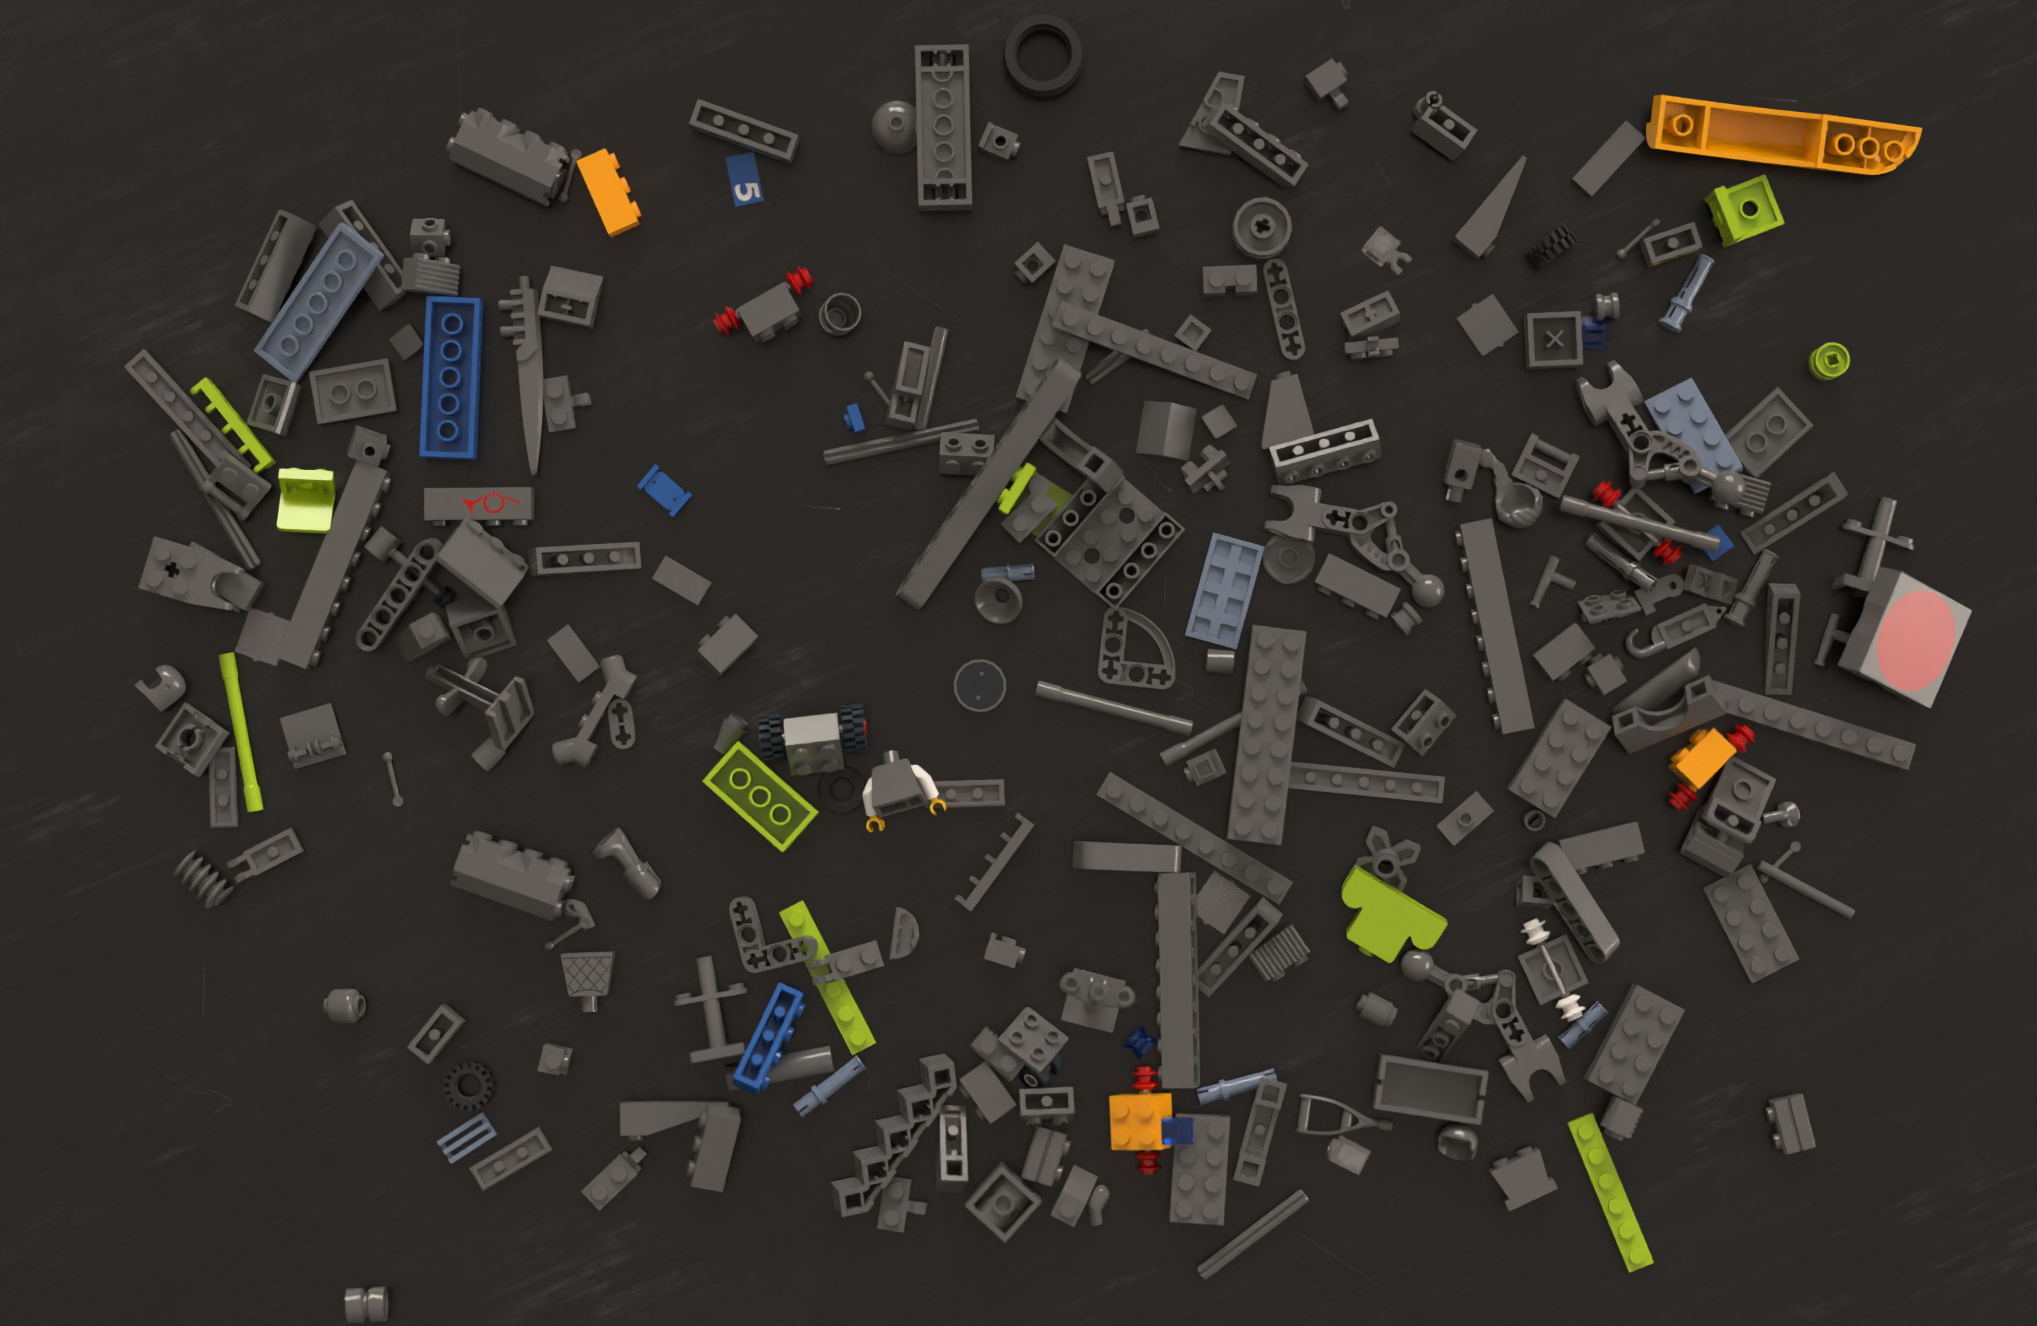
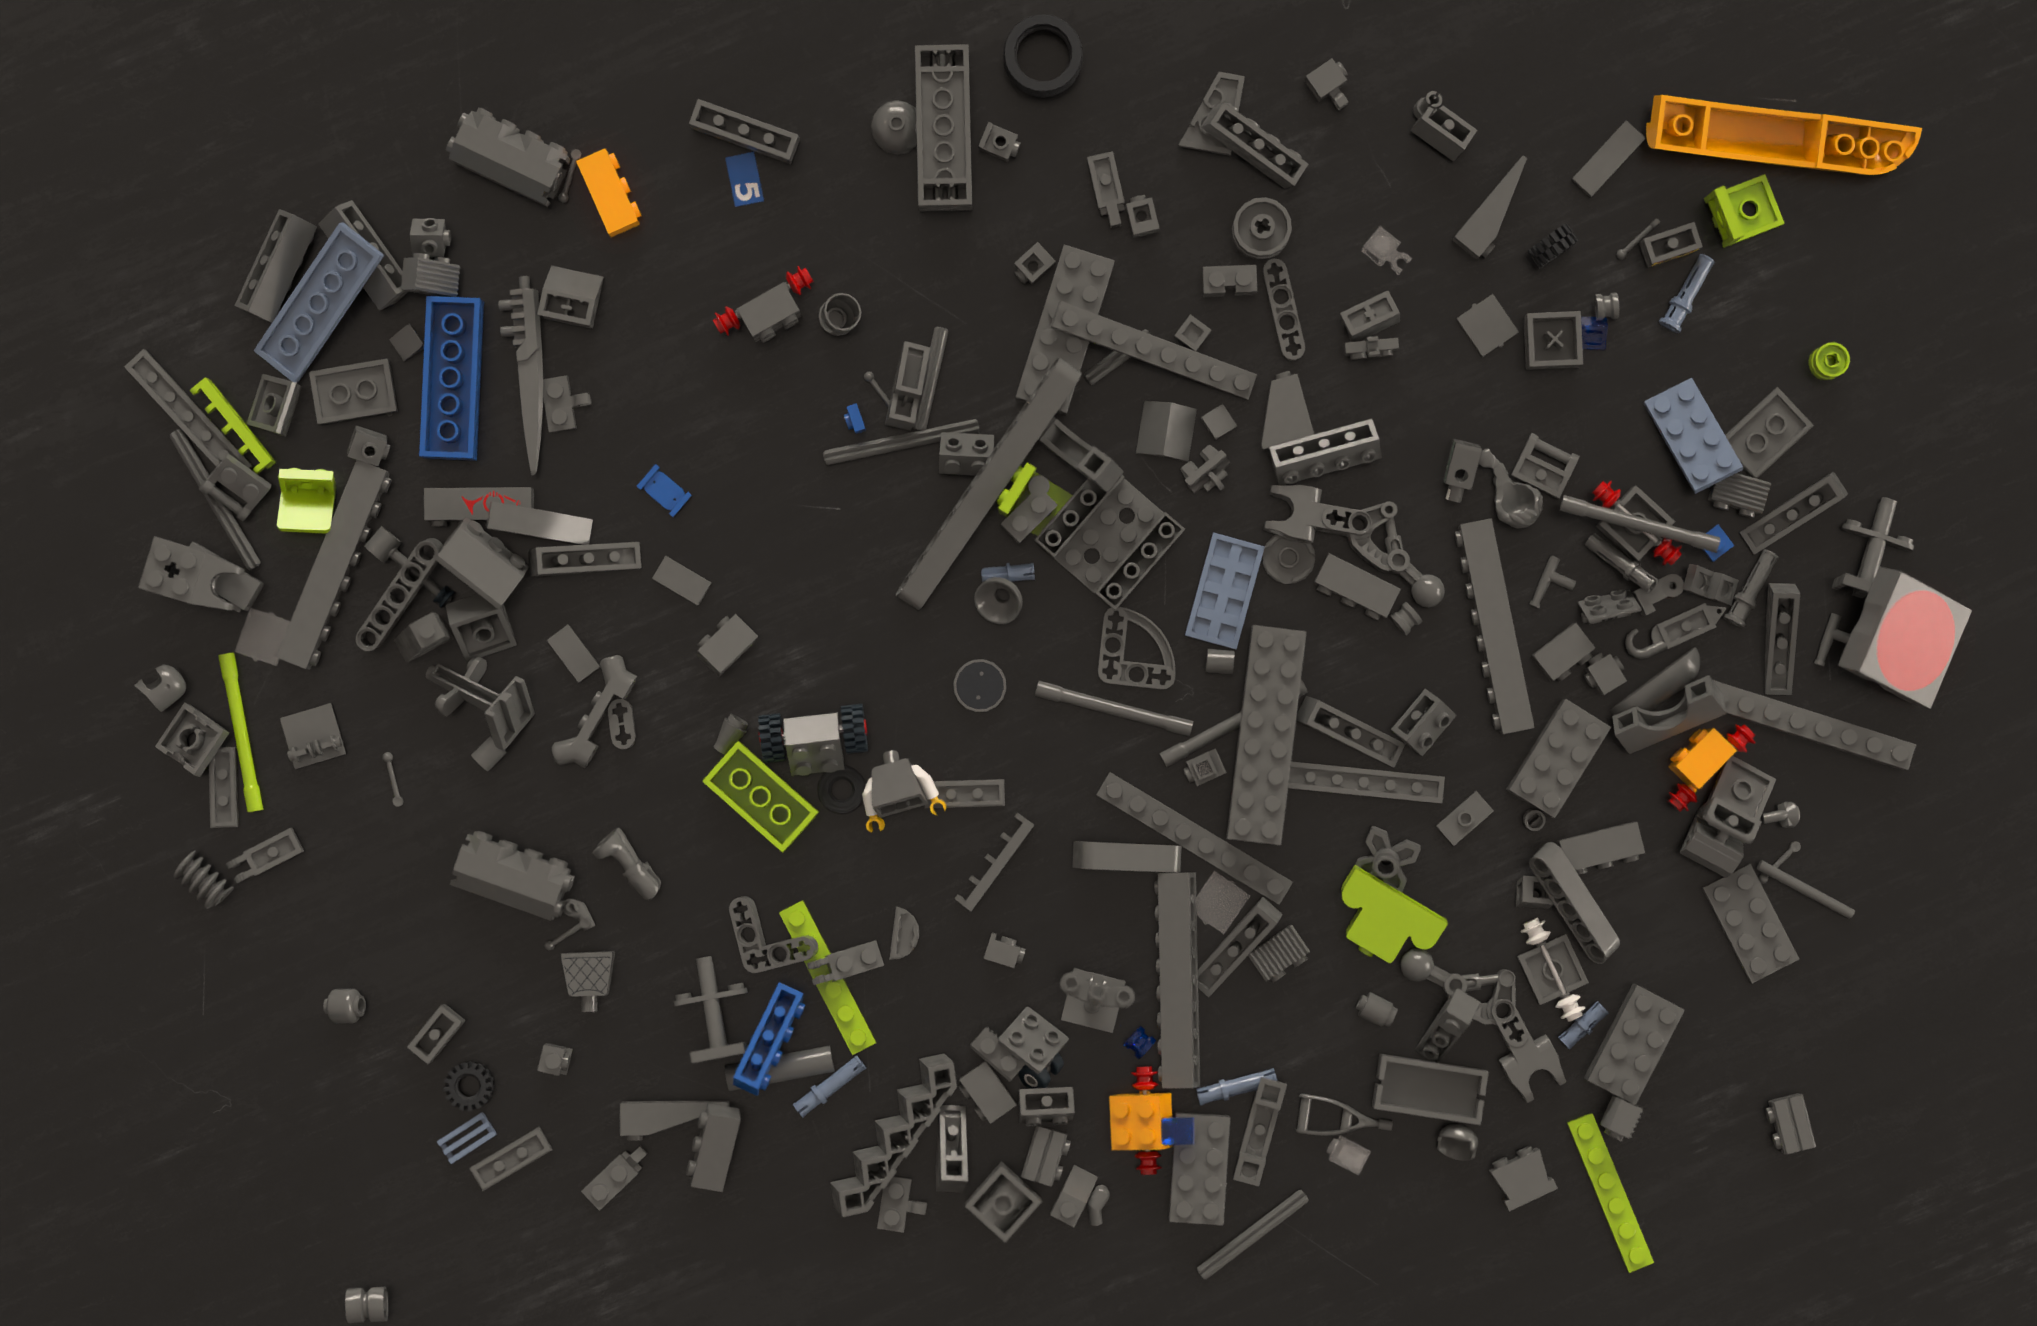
(539, 523): none -> dark grey slope
(1617, 407): dark grey piece -> none

